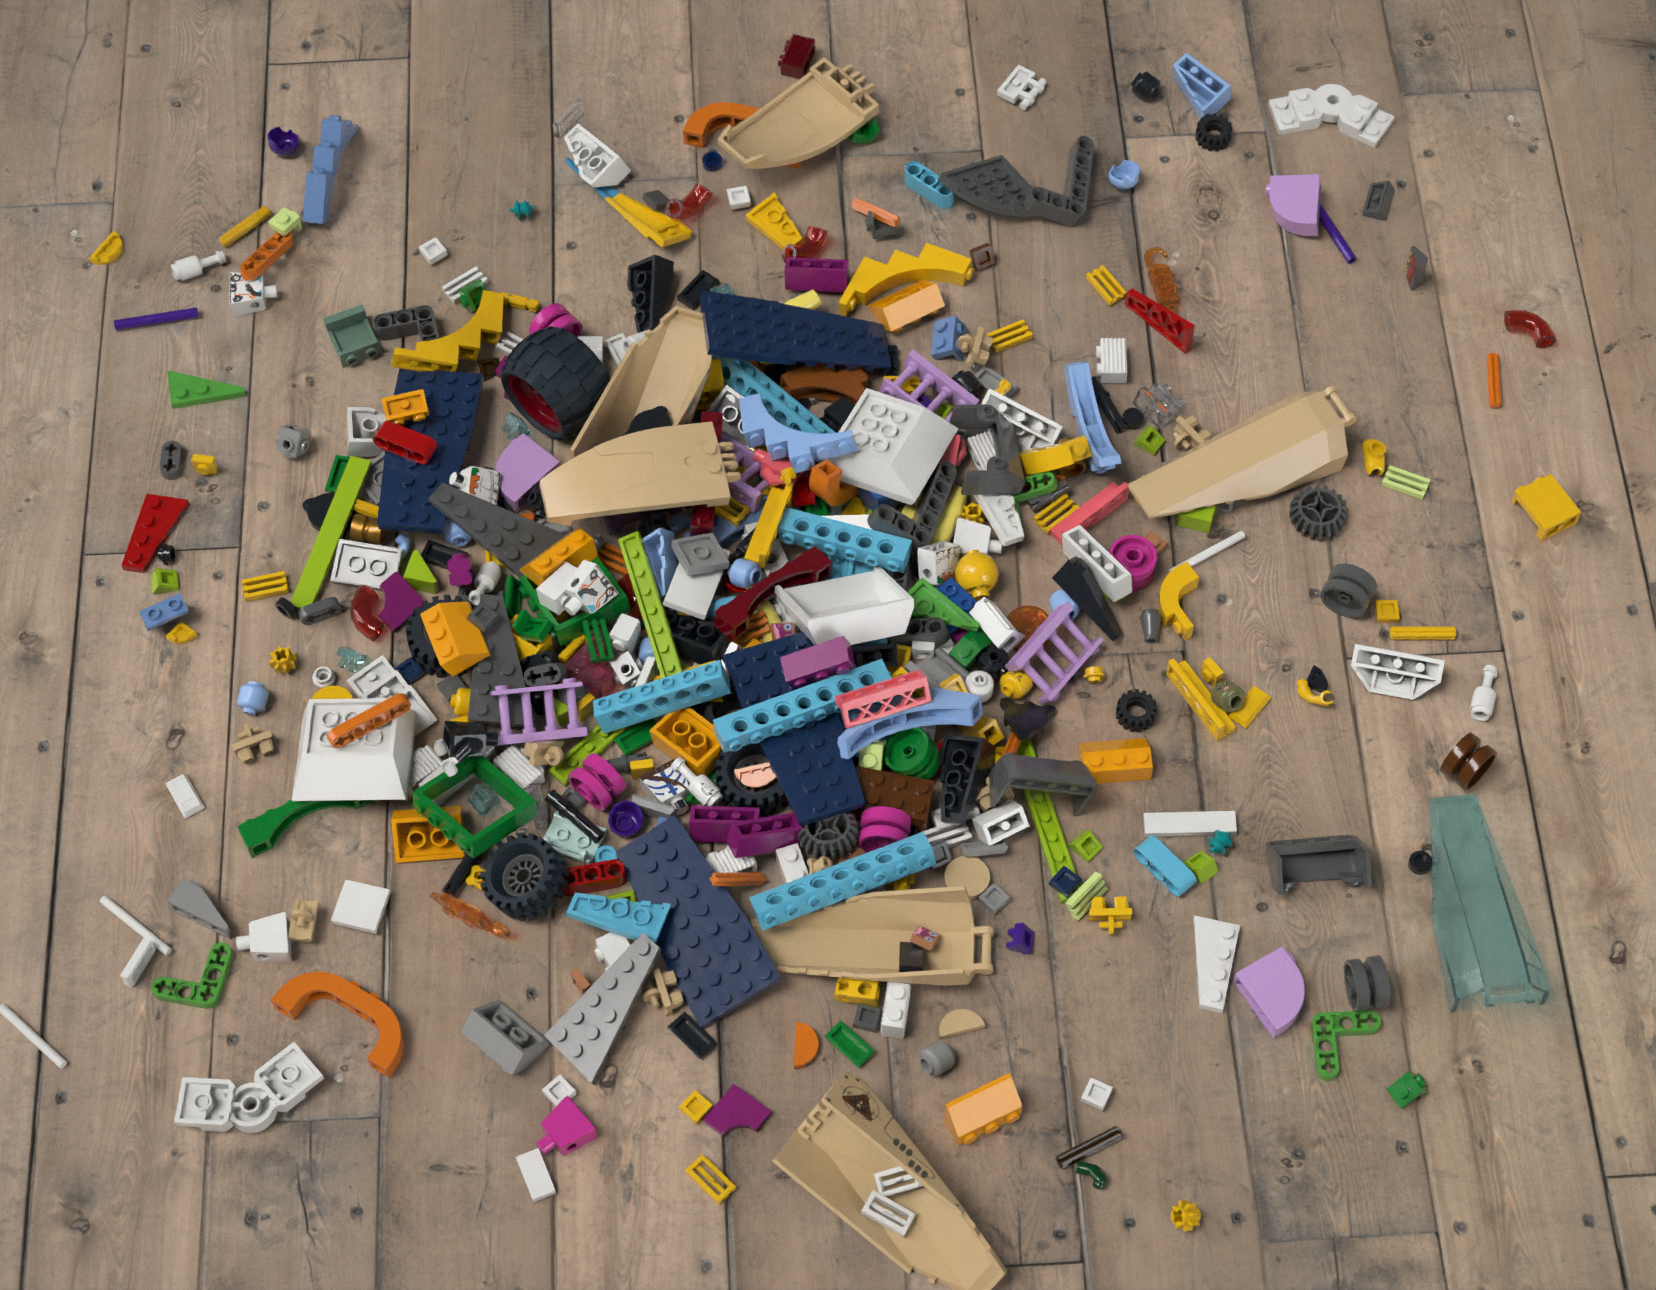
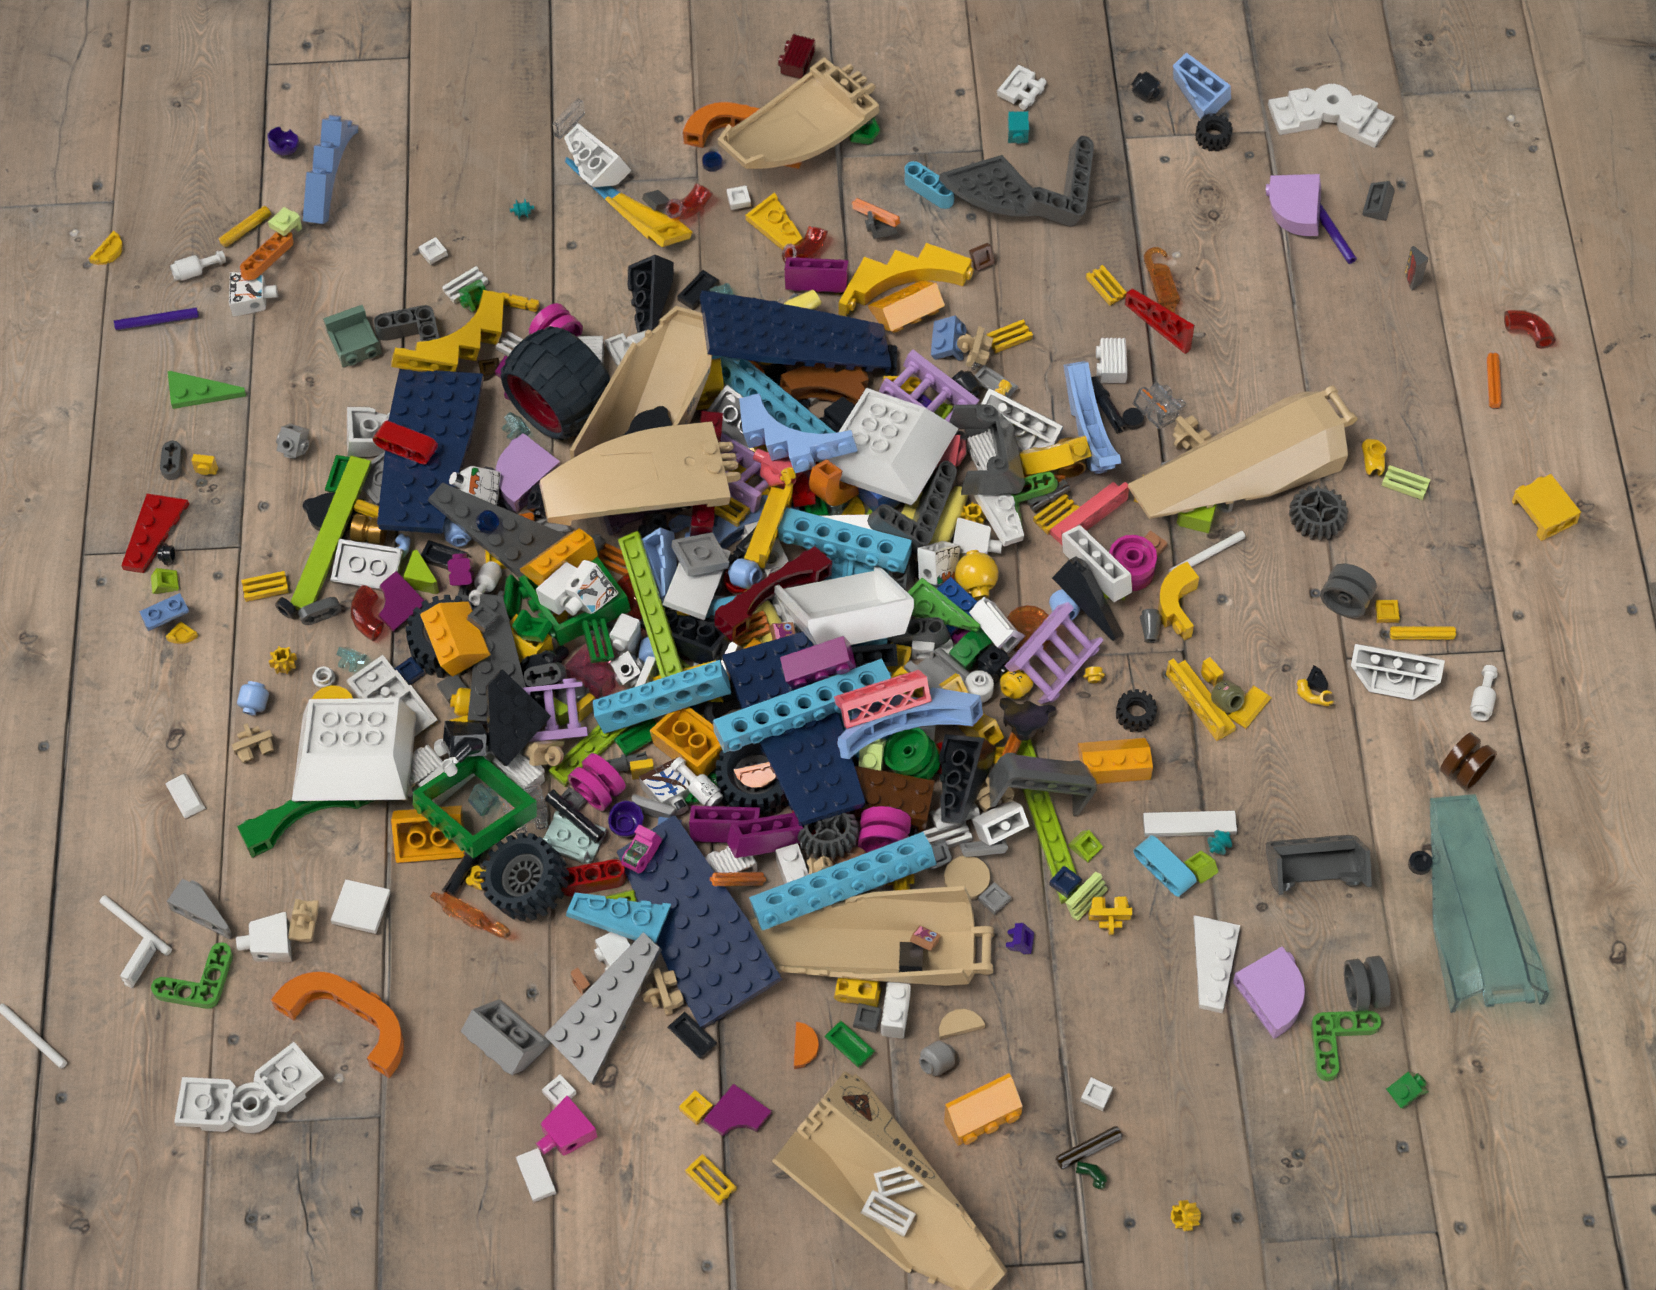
(368, 720): orange beam -> none
(405, 407): light orange bracket -> none
(487, 521): none -> clear blue tile
(511, 717): none -> black plate
(572, 649): yellow tile -> none
(605, 853): medium azure tile -> none
(641, 849): none -> dark pink leg
(1018, 127): none -> teal brick
(1125, 175): light blue hair -> none
(1149, 440): lime slope -> none

